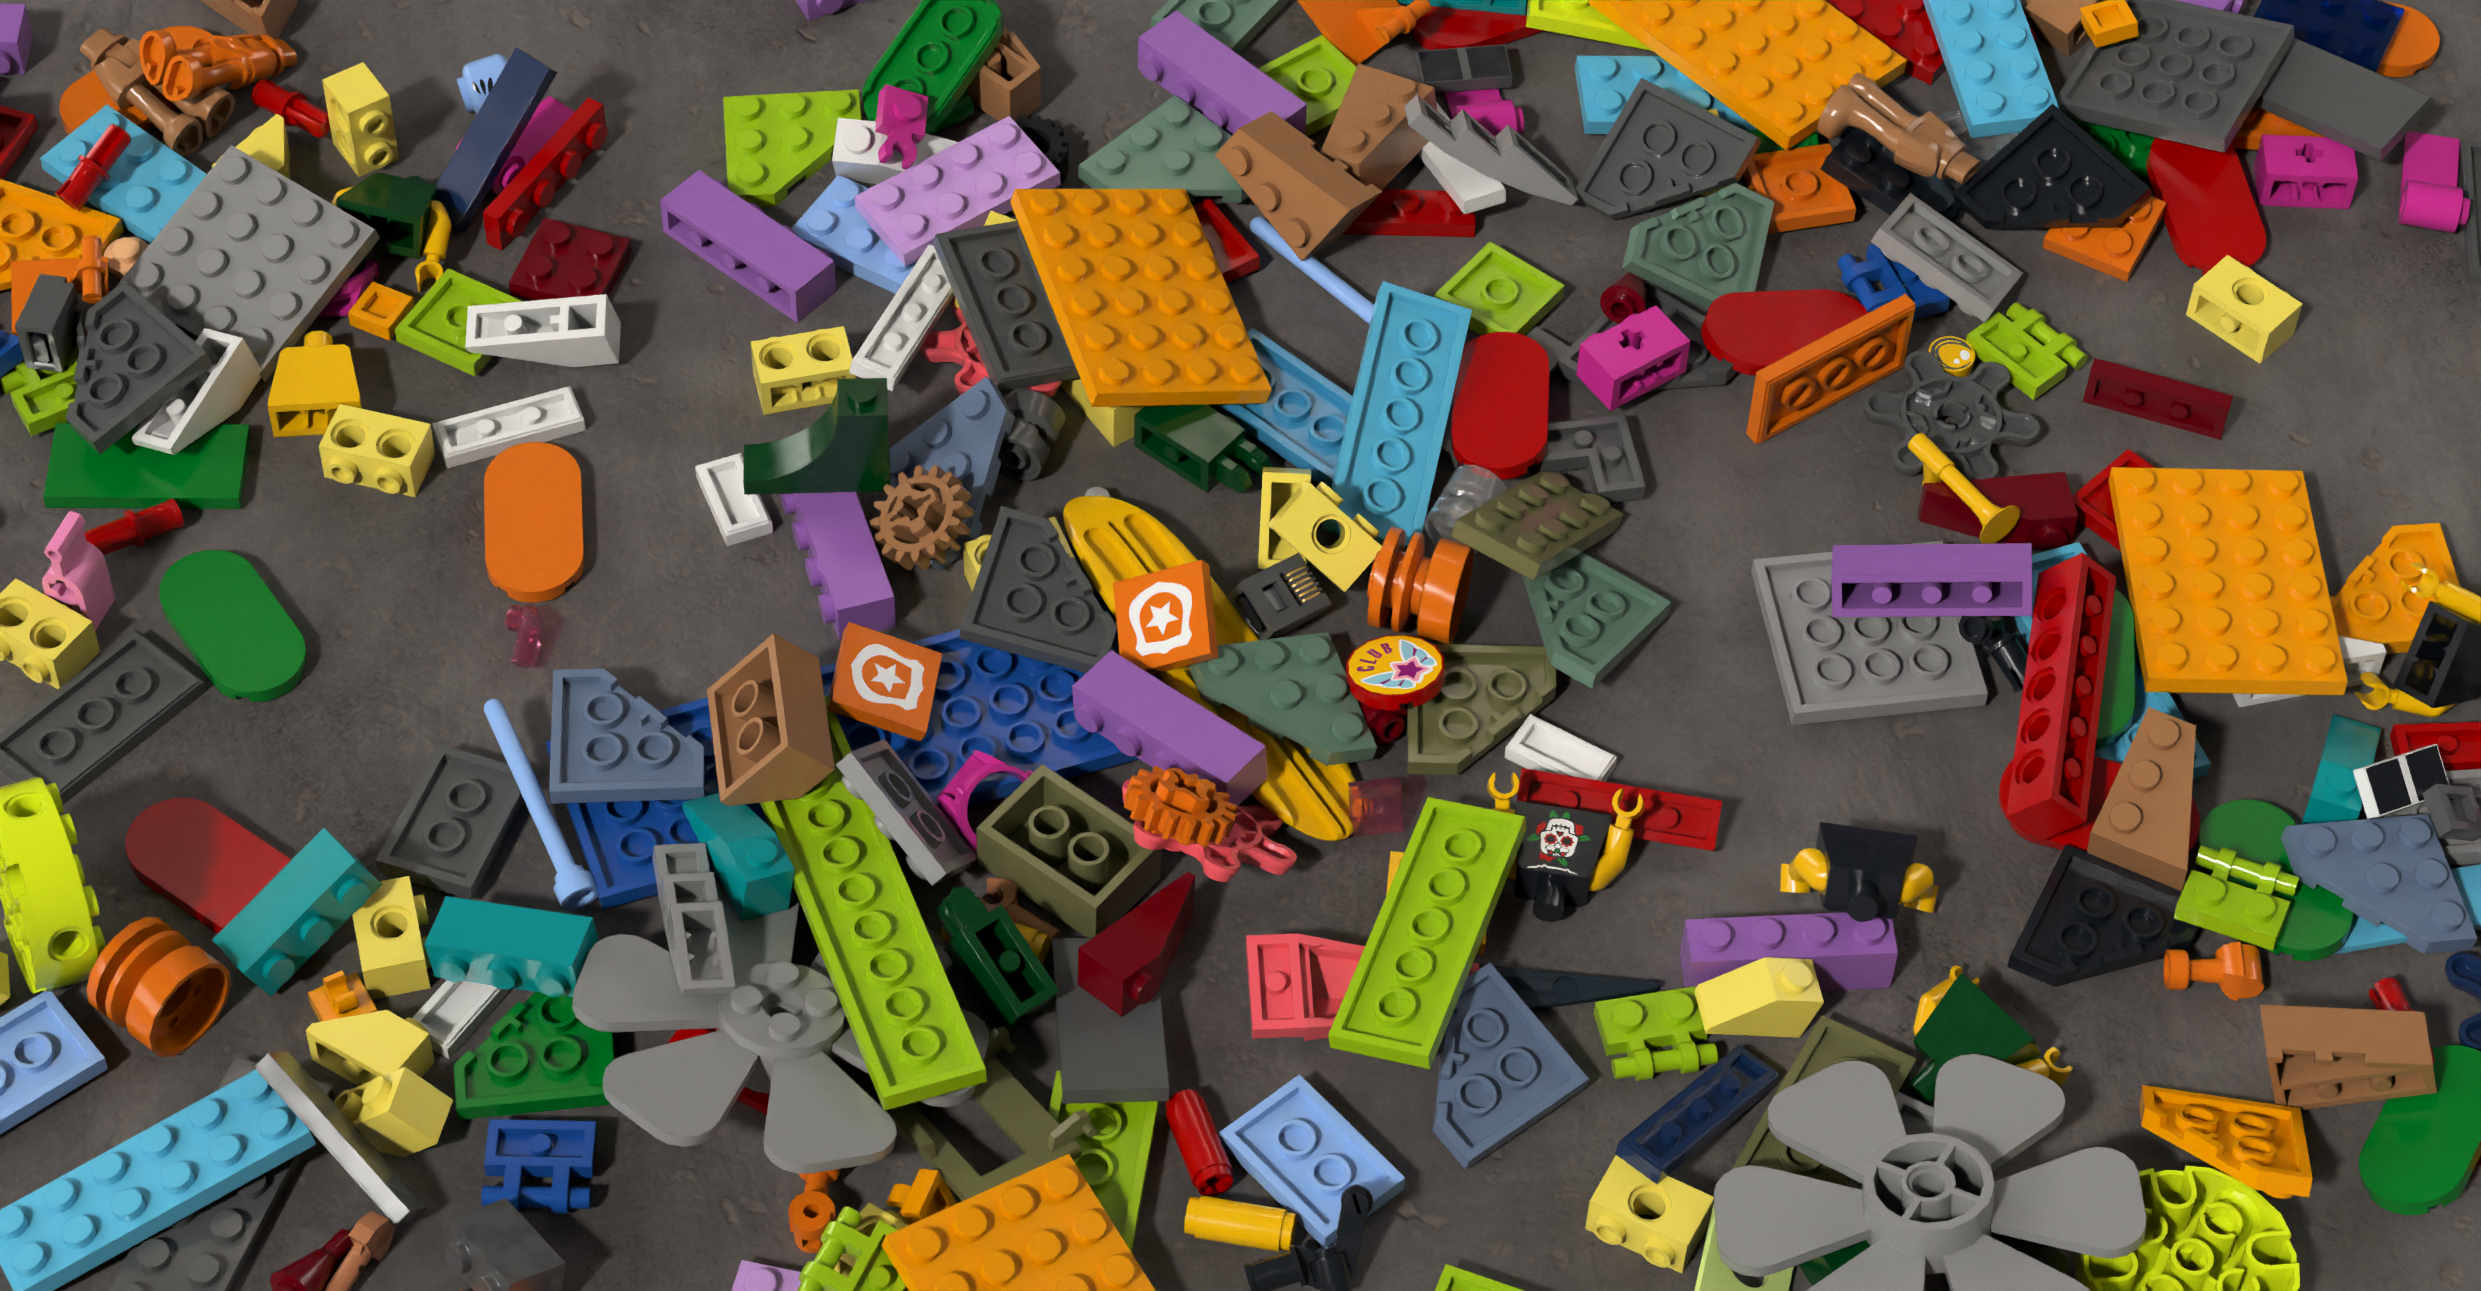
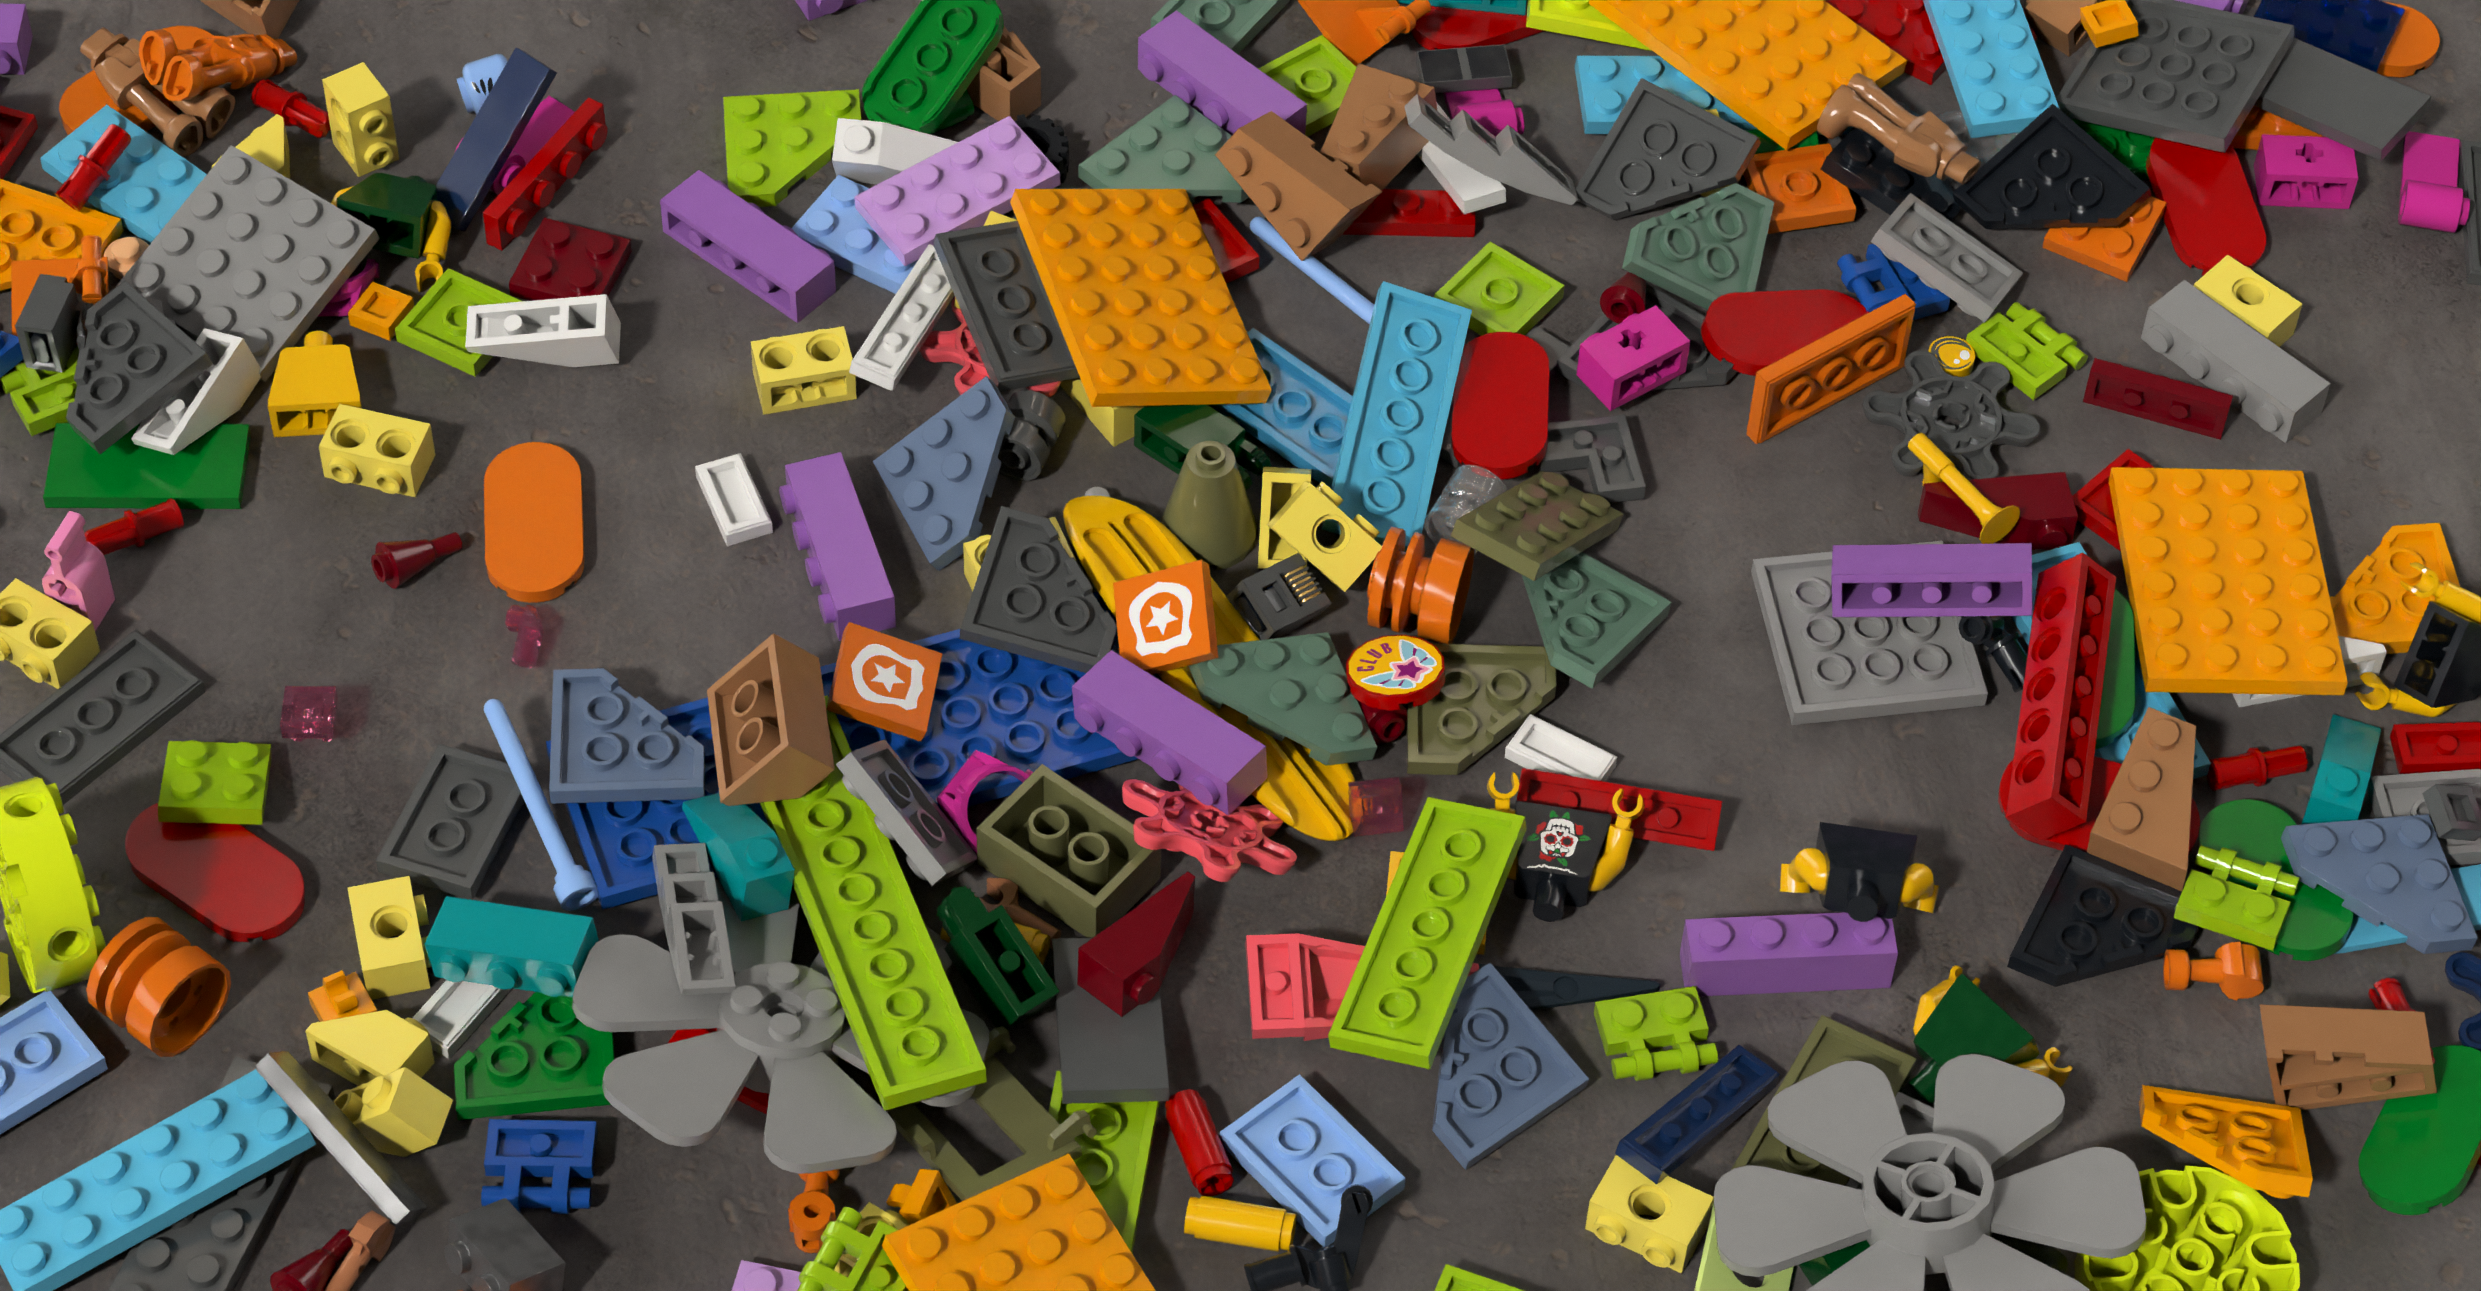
(214, 782): none -> lime plate
(233, 625): green tile -> none
(297, 912): teal brick -> none
(309, 712): none -> clear pink tile
(401, 560): none -> dark red cone
(507, 425): white tile -> none
(835, 454): dark green arch -> none
(903, 120): dark pink plate -> none
(925, 514): medium nougat gear -> none
(1180, 806): orange gear -> none
(1211, 507): none -> olive cone
(1761, 999): light yellow slope -> none
(2235, 361): none -> light grey brick
(2255, 767): none -> red axle
(2399, 780): black tile -> none

